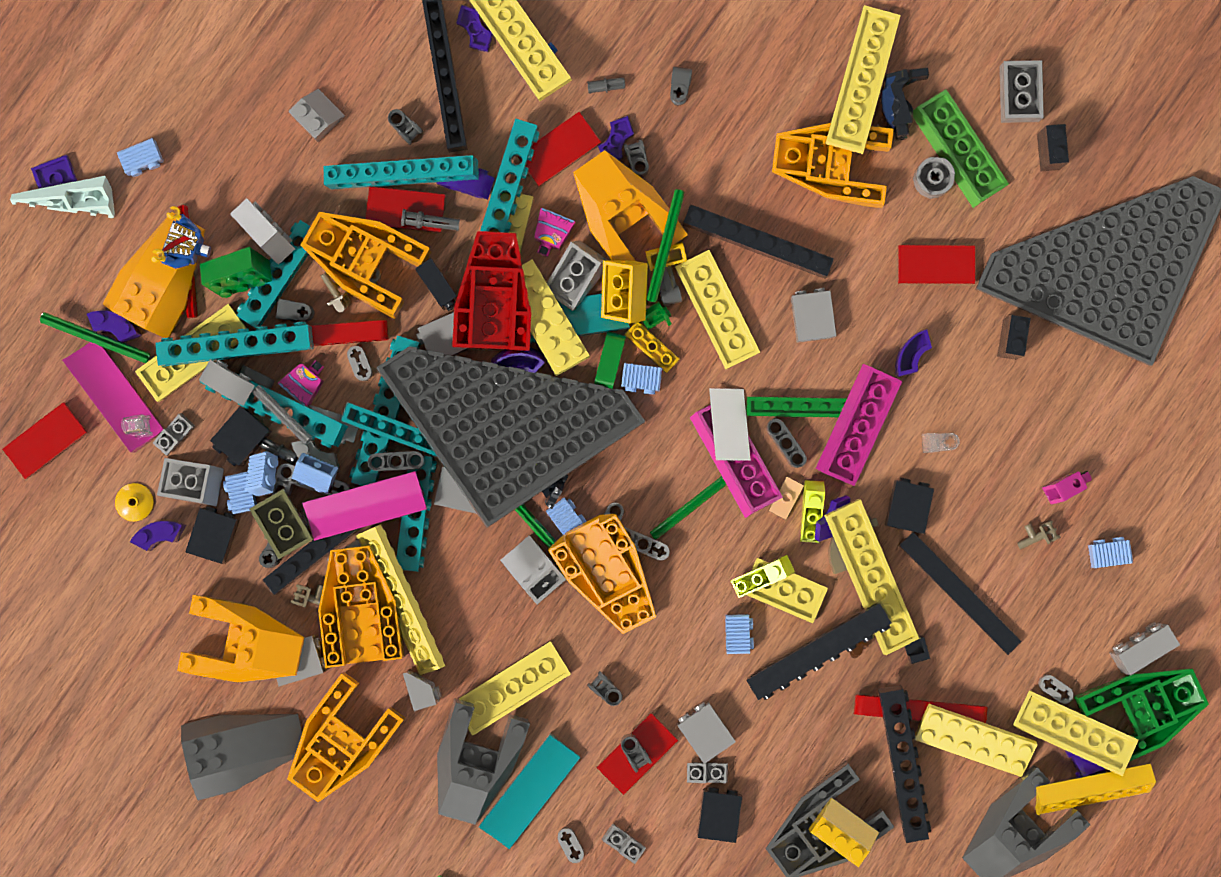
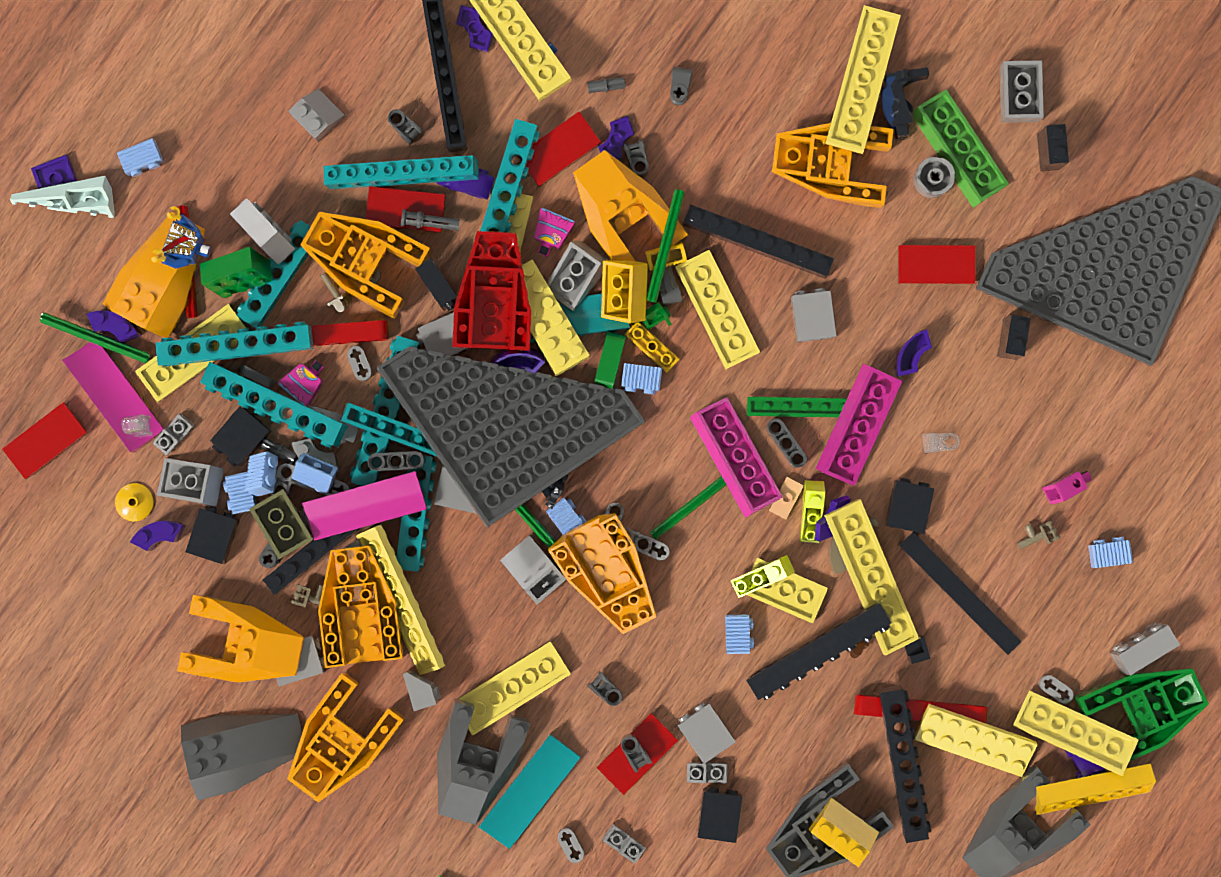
(227, 382): light grey brick -> none
(282, 415): light grey axle -> none
(292, 311): dark grey piece -> none
(729, 424): white sticker -> none

